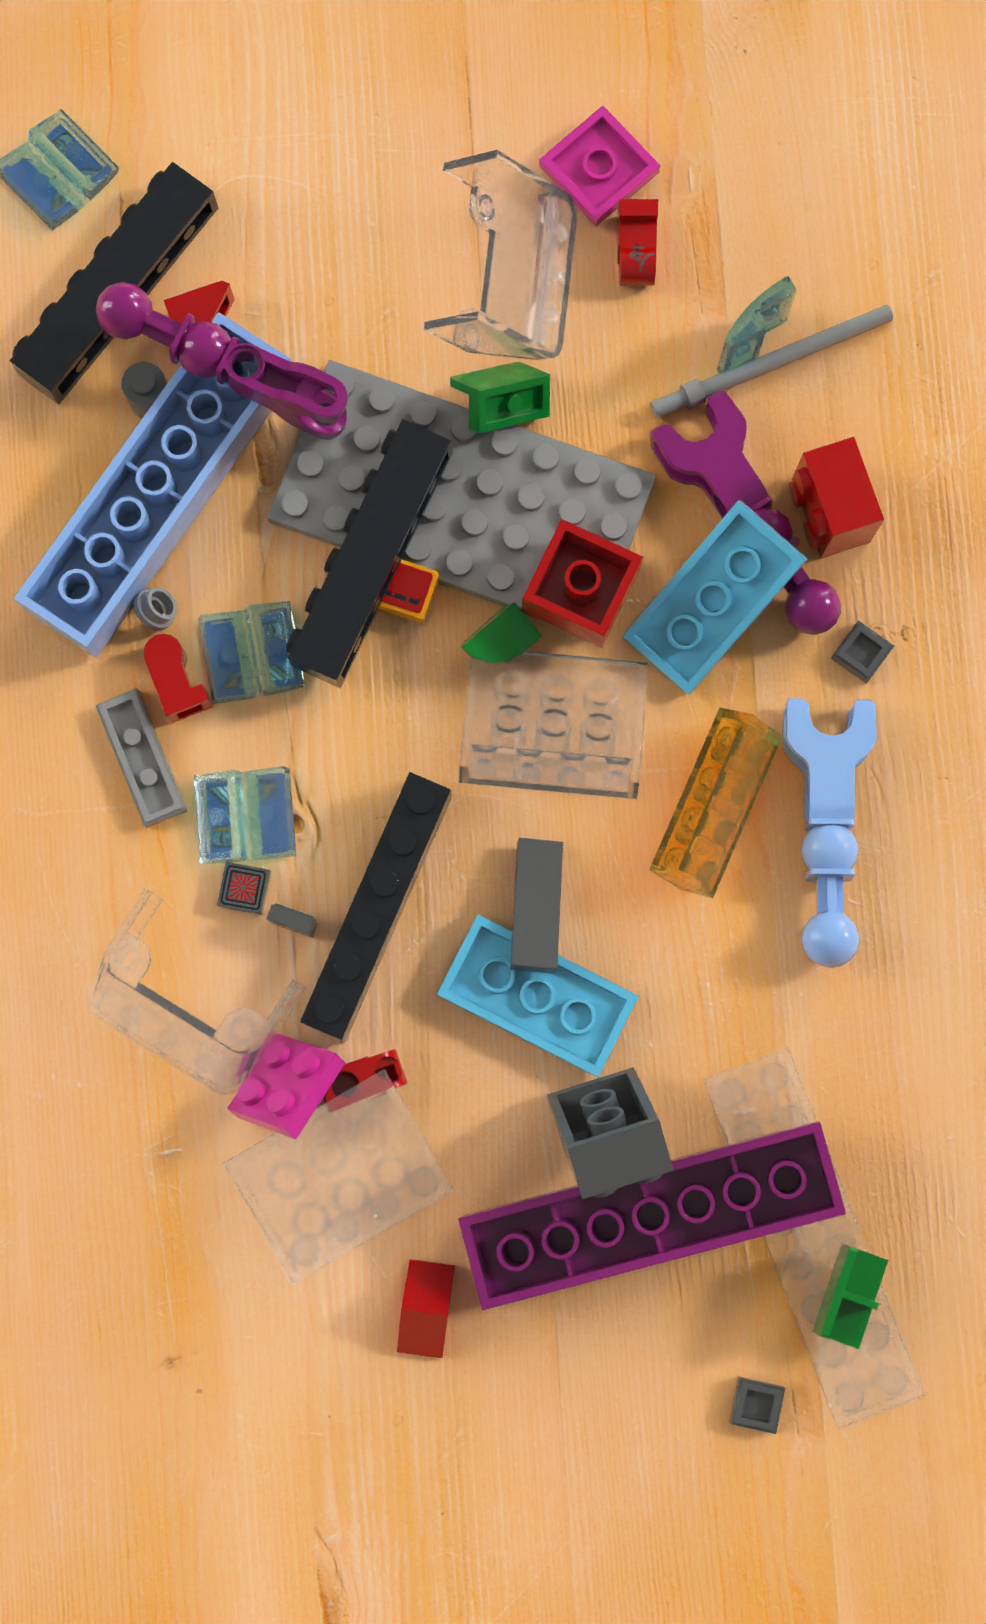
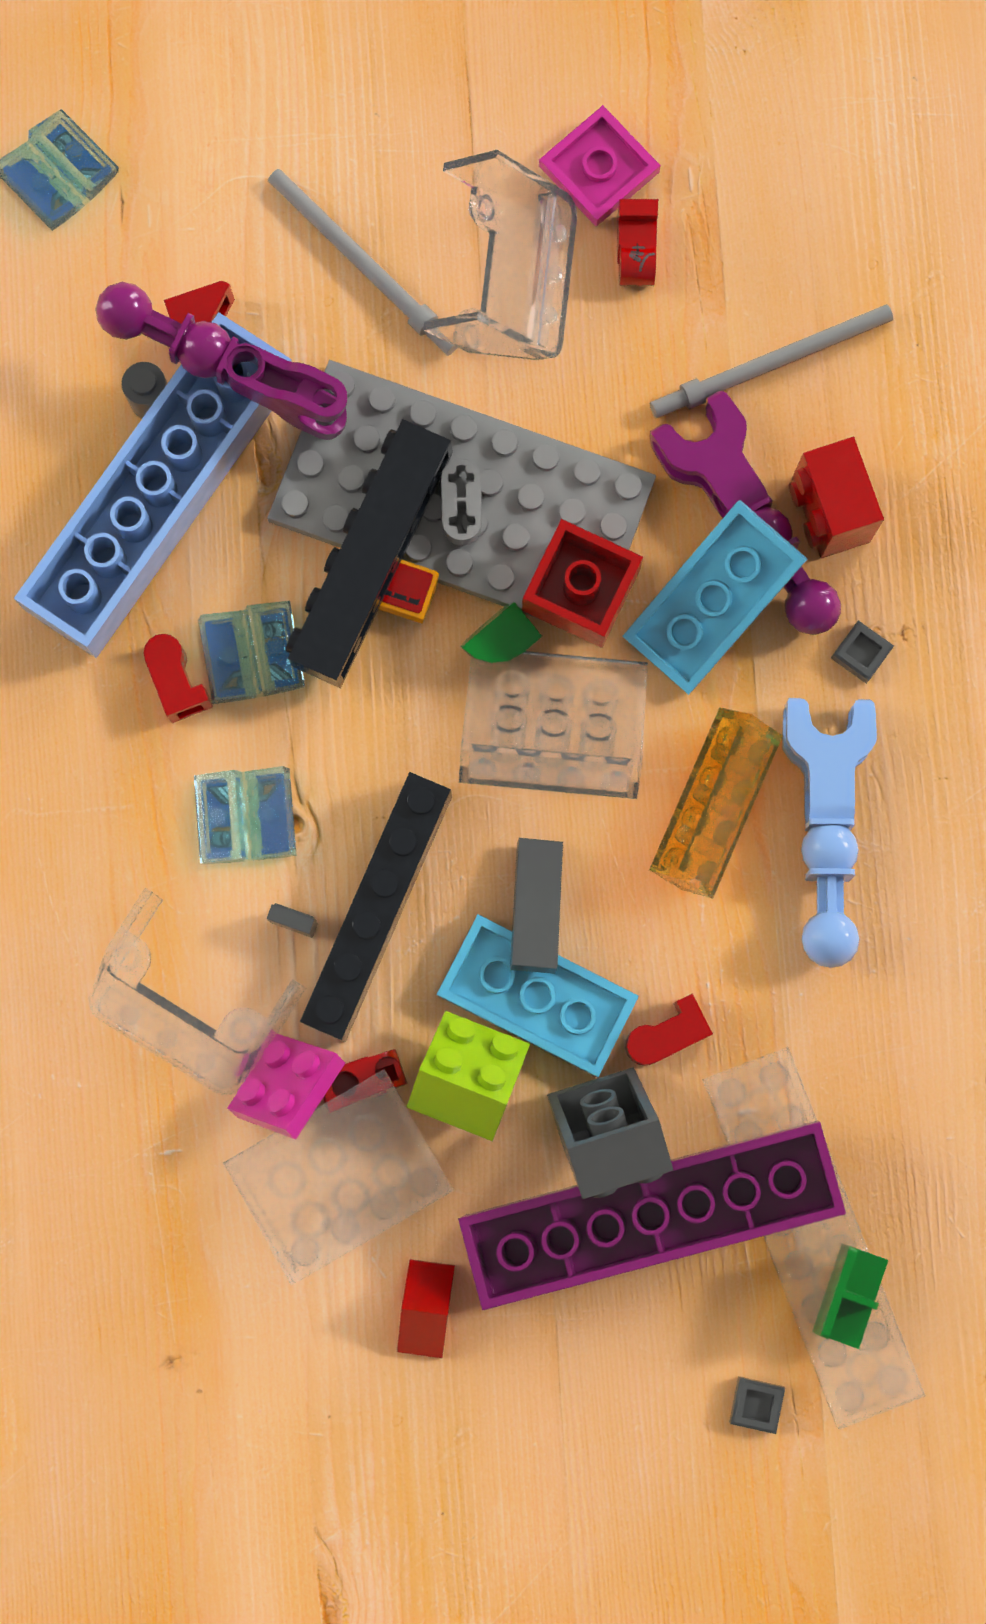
(137, 253): black brick -> none
(141, 758): light grey tile -> none
(155, 608): light grey plate -> none
(244, 888): tile -> none
(416, 313): none -> light grey bar
(451, 502): none -> light grey beam
(468, 1075): none -> lime brick
(504, 395): green panel -> none
(653, 1043): none -> red leg
(760, 317): clear light blue slope -> none

